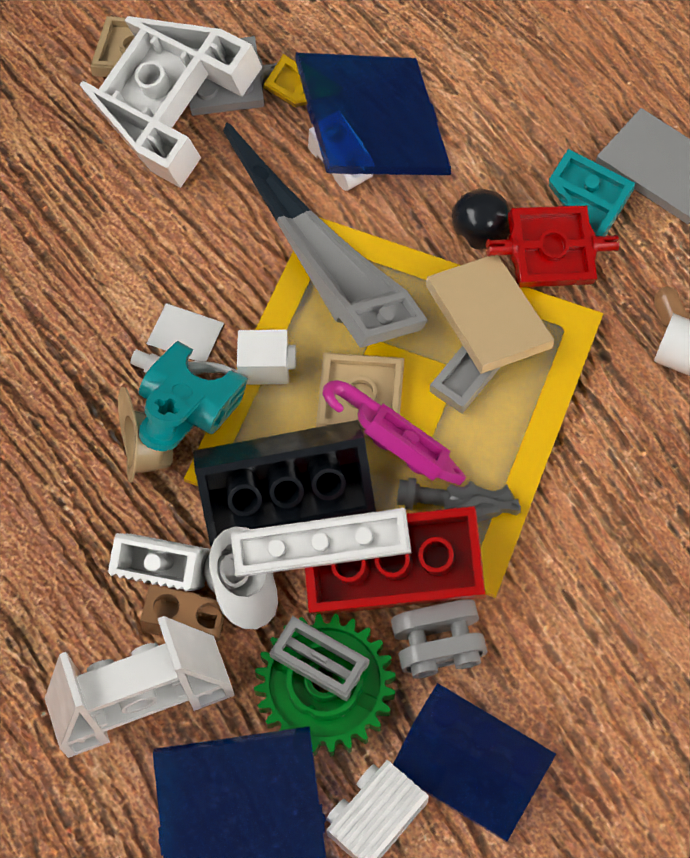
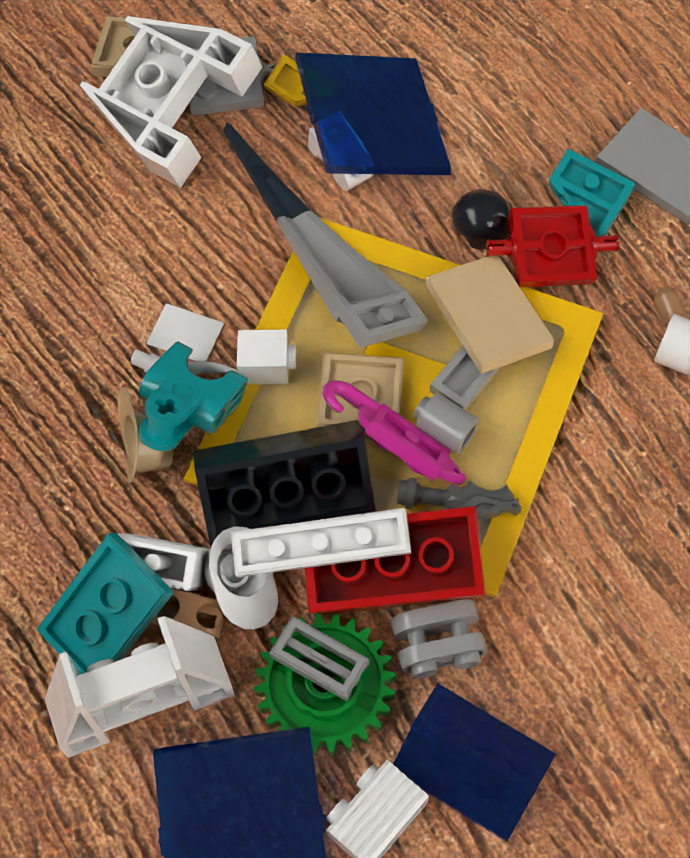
(105, 606): none -> teal tile
(446, 422): none -> light grey brick

